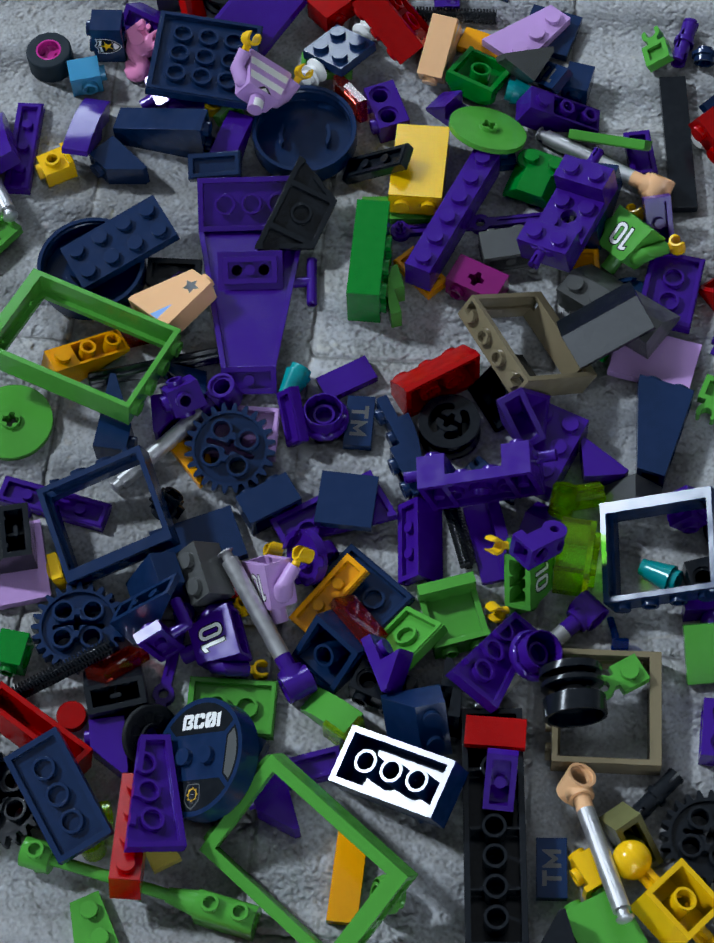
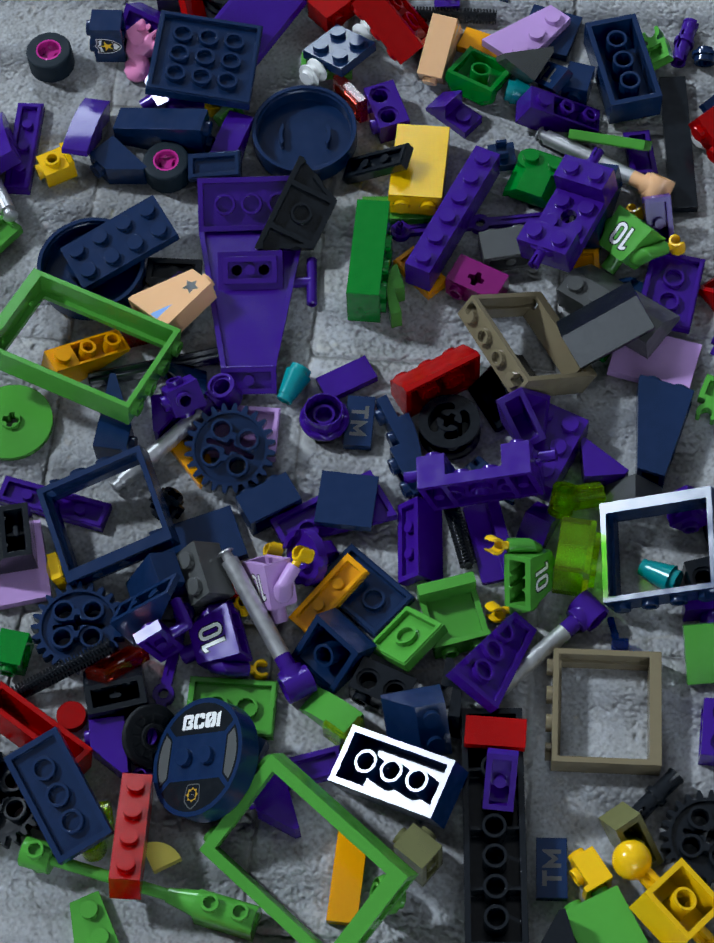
(86, 75): dark azure brick -> none
(155, 804): dark purple wing -> none
(166, 167): none -> black wheel
(260, 80): lavender torso -> none
(292, 416): dark purple tile -> none
(356, 617): clear red tile -> none
(388, 666): dark purple slope -> none
(419, 850): none -> olive brick
(487, 130): bright green piece -> none
(532, 650): dark purple piece -> none
(539, 544): dark purple leg -> none
(573, 692): black wheel -> none
(577, 791): flat silver piece -> none
(622, 68): none -> dark blue brick
(625, 675): bright green plate -> none

